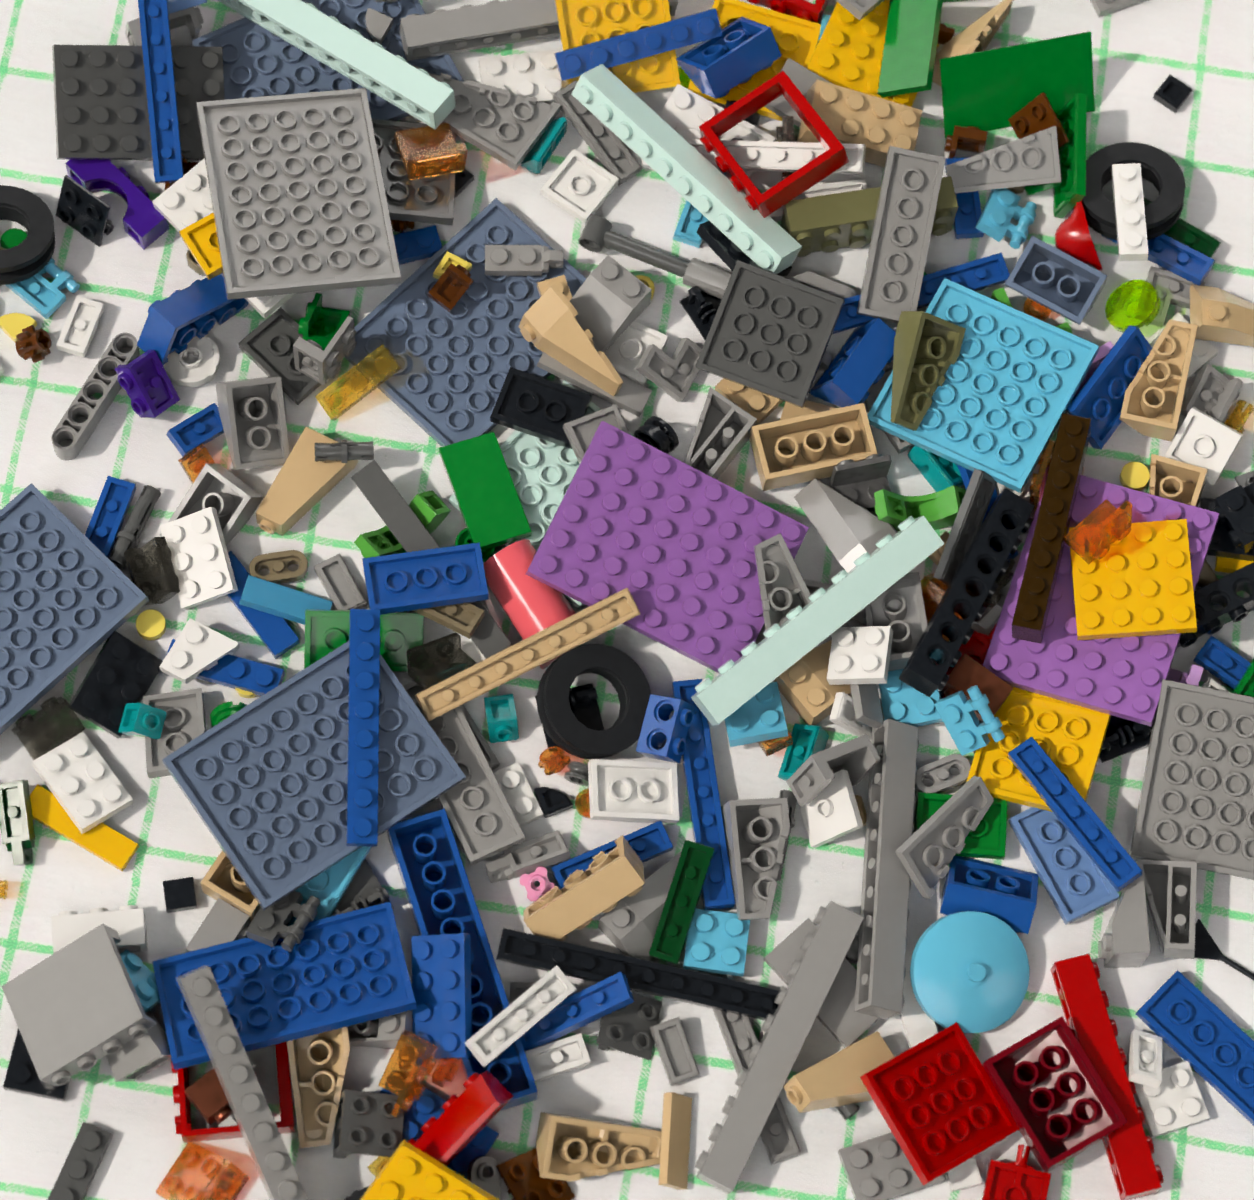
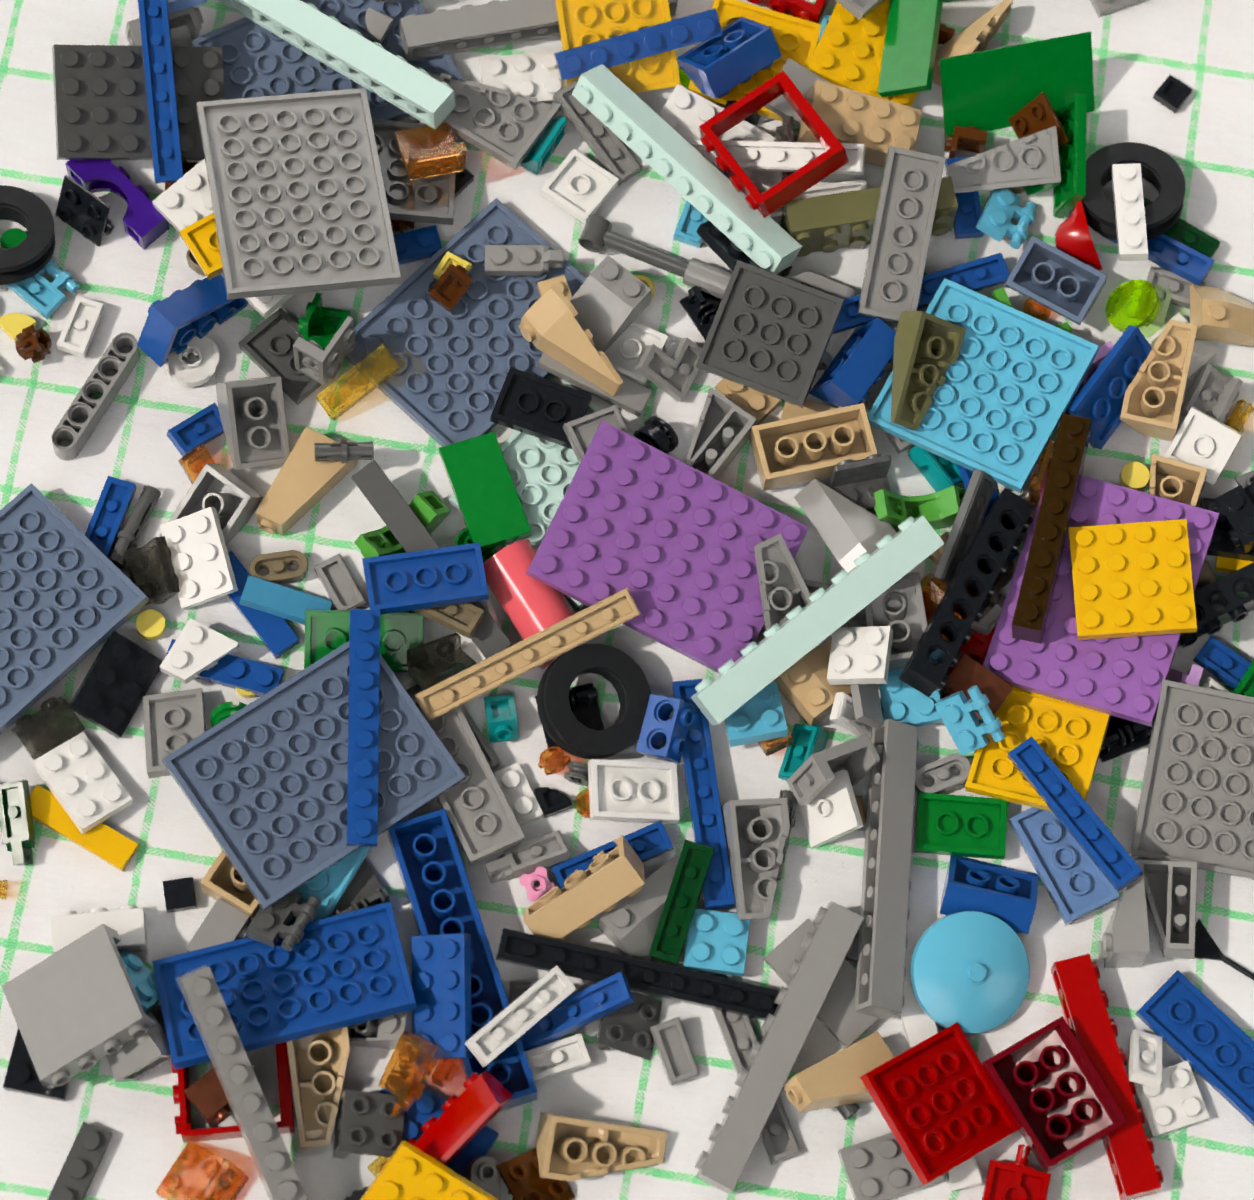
(142, 720): teal bracket -> none
(147, 385): dark purple bracket -> none
(675, 1141): tan tile -> none
(943, 835): light grey wing -> none
(1099, 530): clear orange bracket -> none

